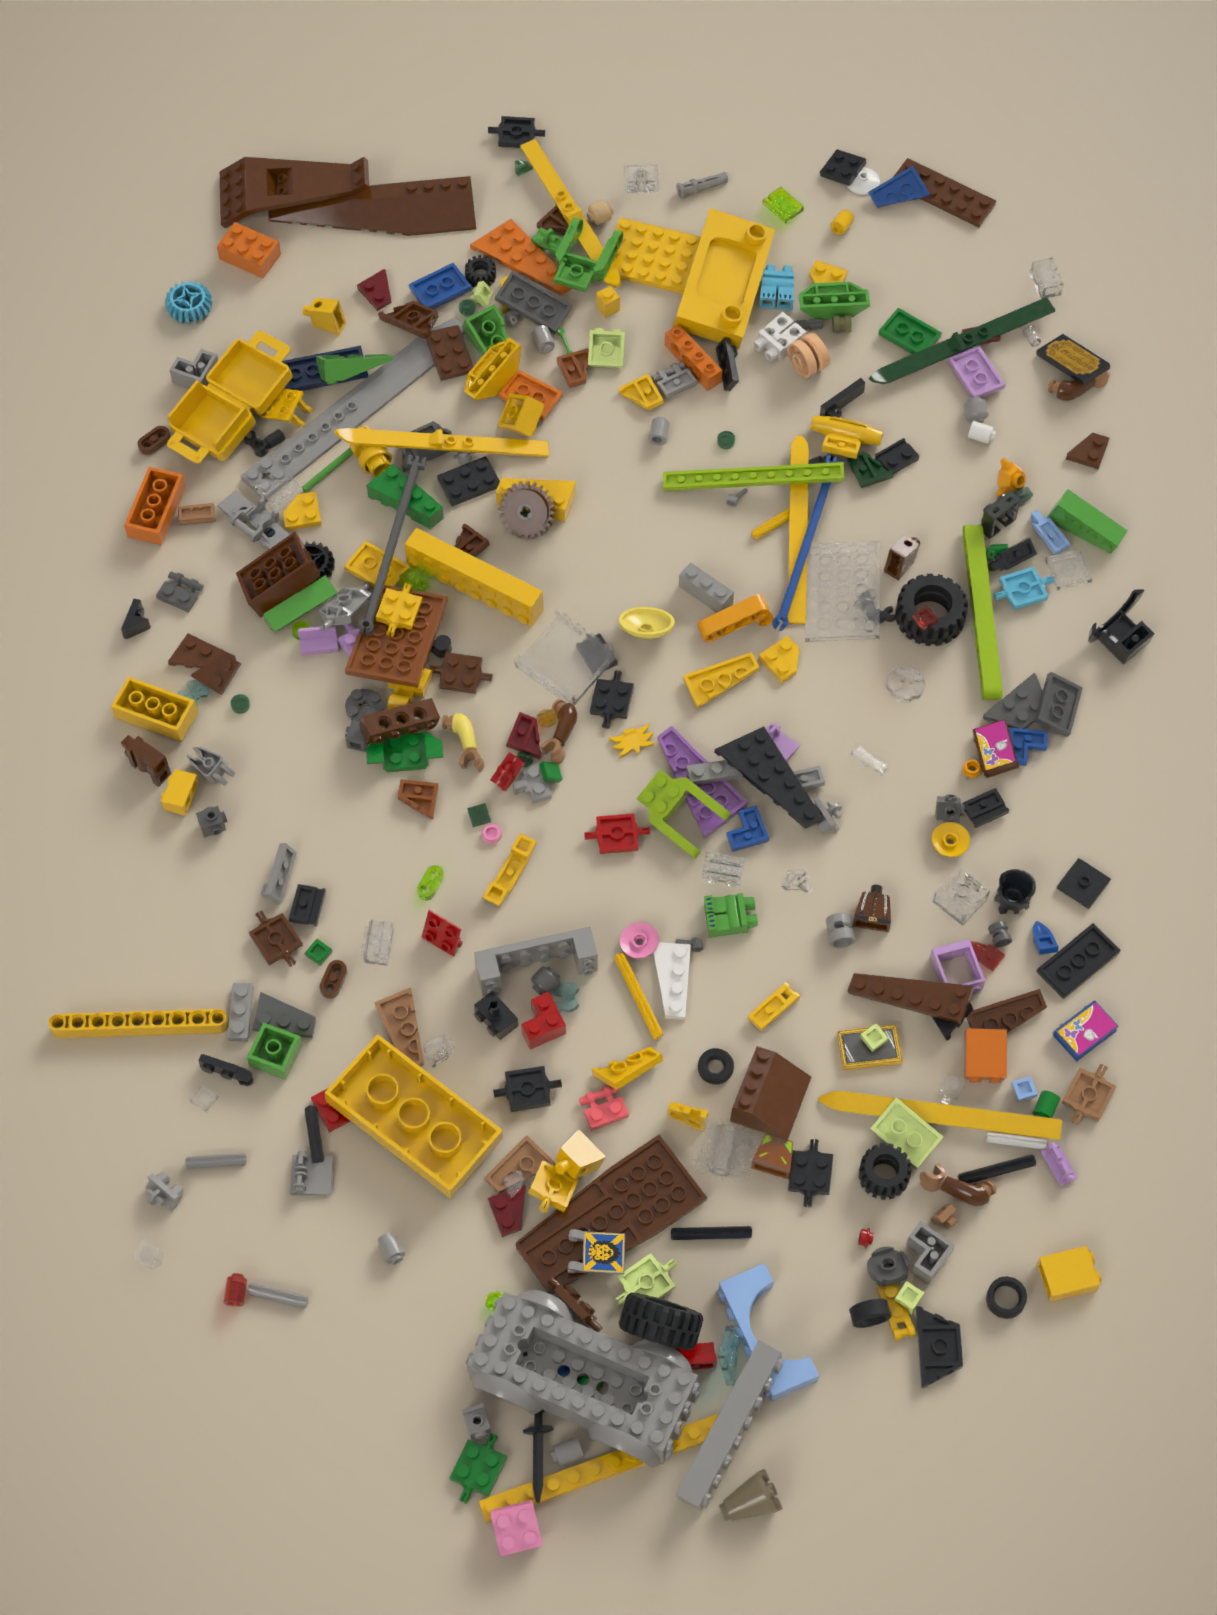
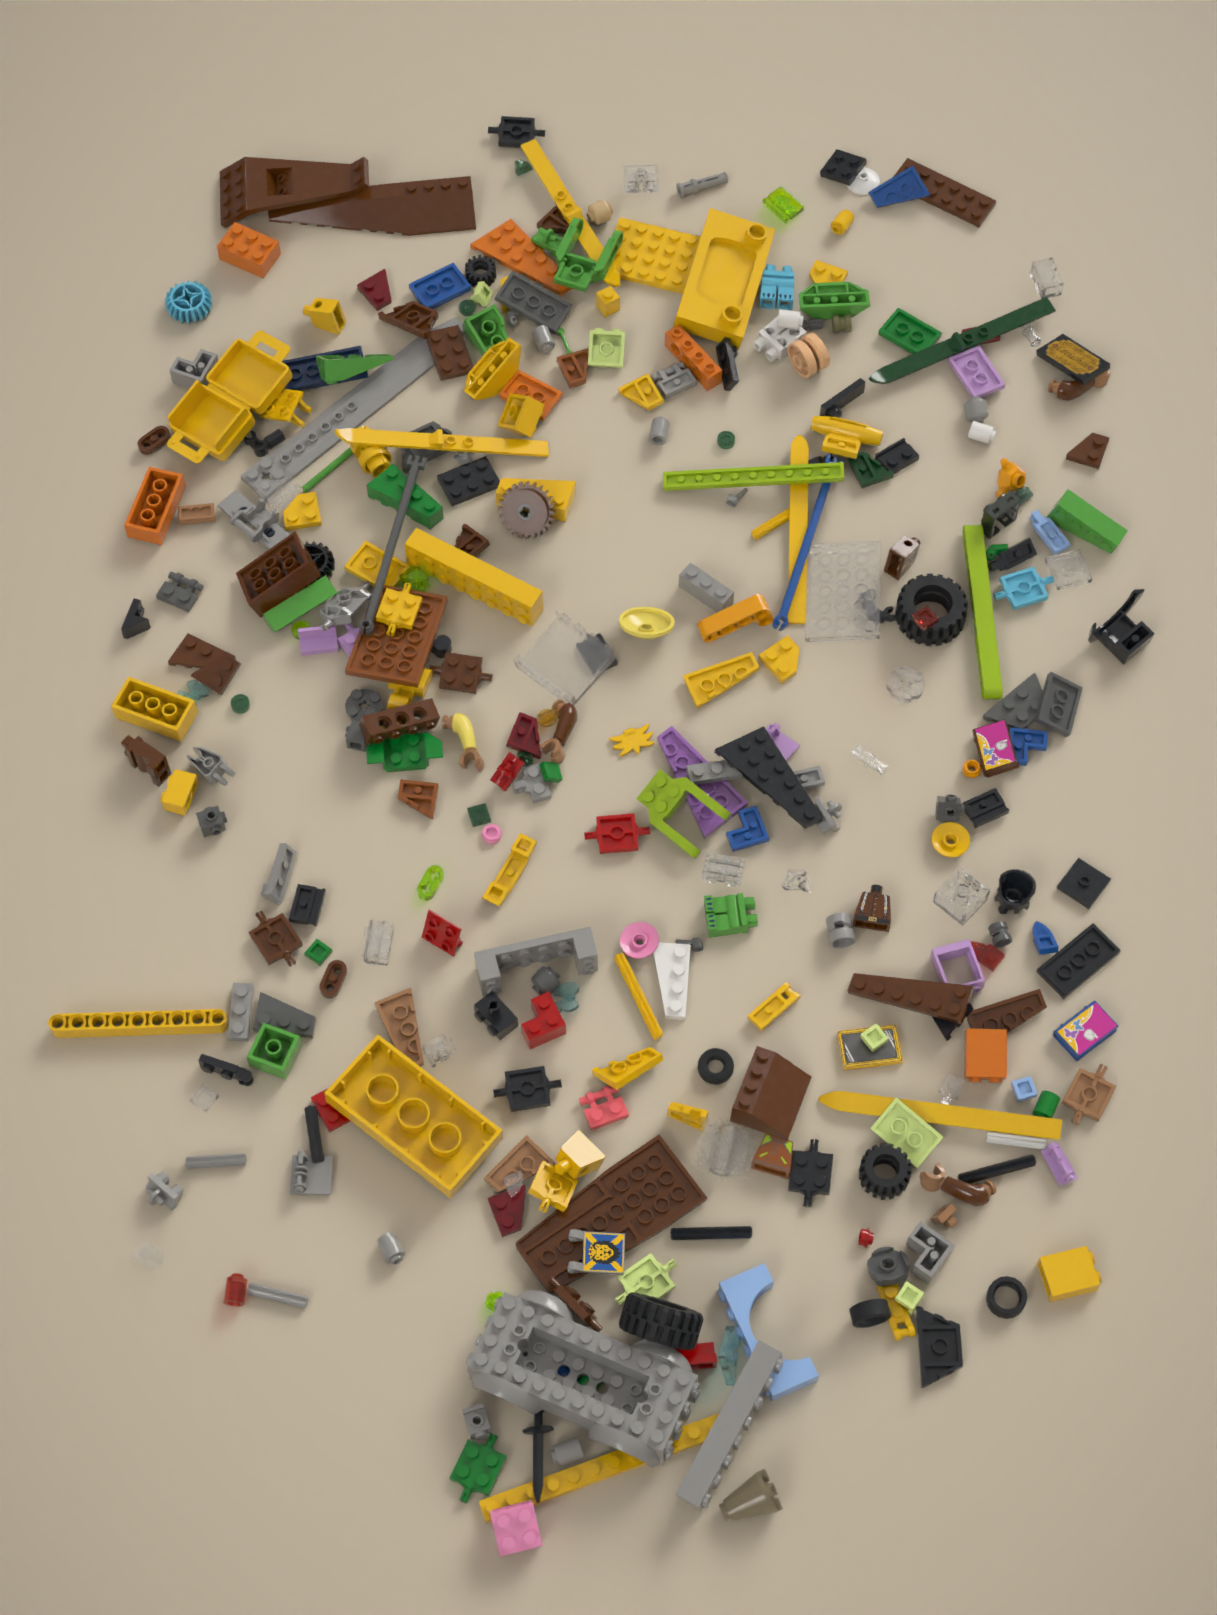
(611, 699): black plate -> none
(790, 319): none -> white brick

